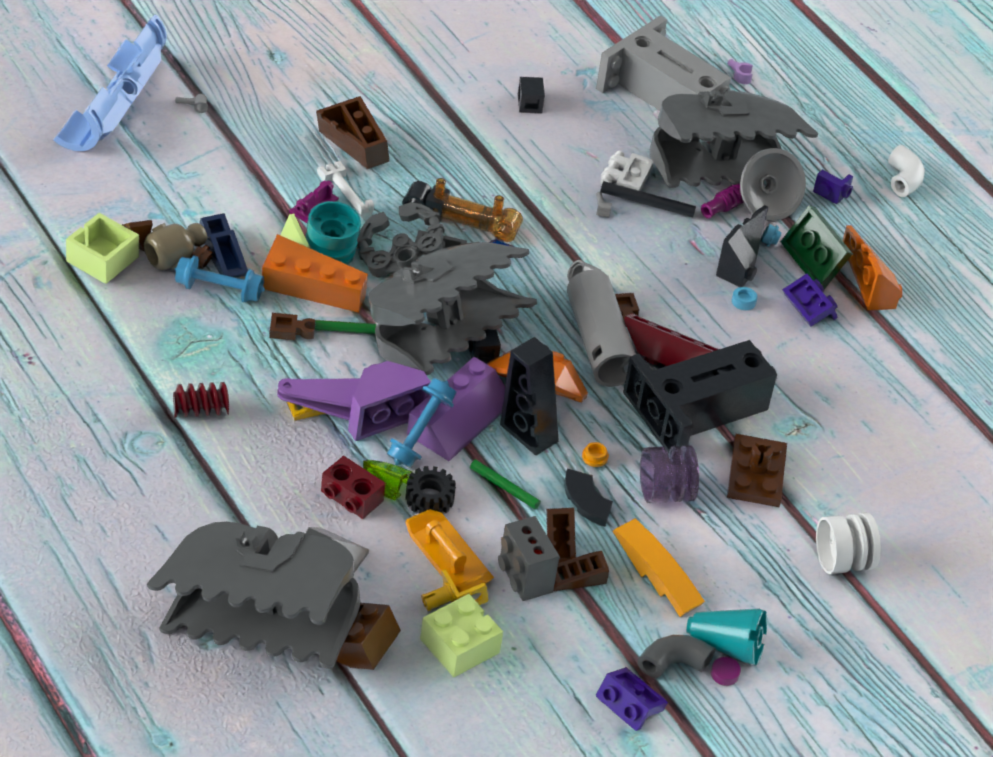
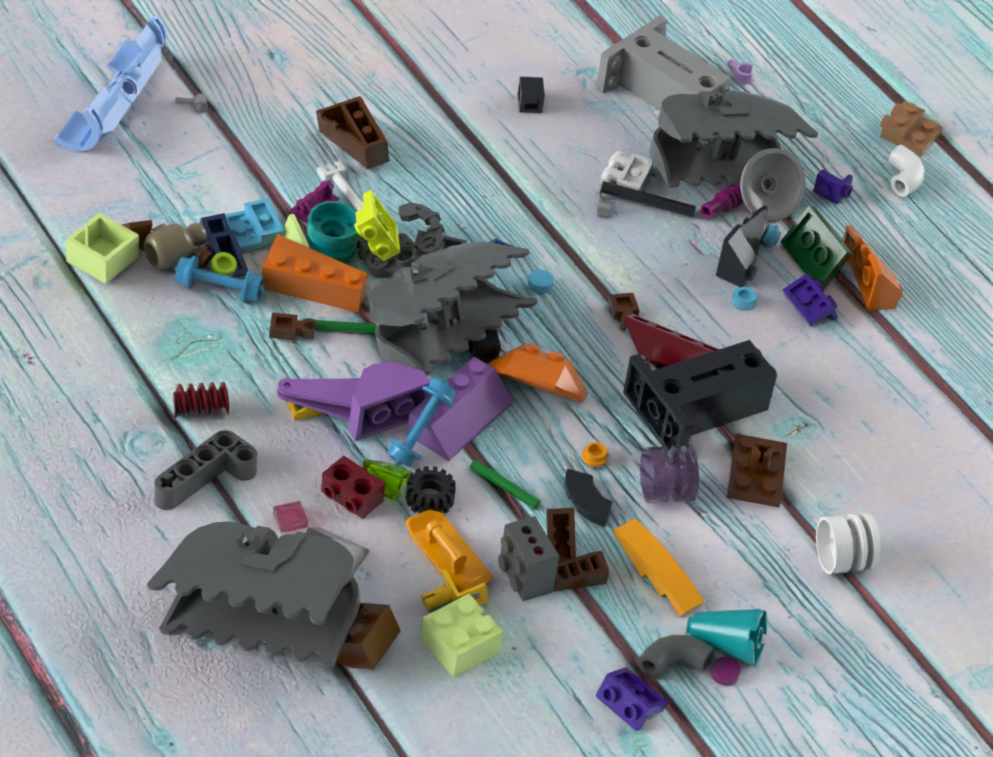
(217, 454): none -> dark grey beam
(224, 264): none -> lime tile
(255, 225): none -> medium azure slope
(290, 516): none -> clear pink tile
(377, 227): none -> neon yellow plate
(496, 220): clear orange piece -> none
(530, 397): black wedge -> none
(540, 281): none -> medium azure tile
(599, 323): light grey piece -> none
(910, 128): none -> medium nougat plate

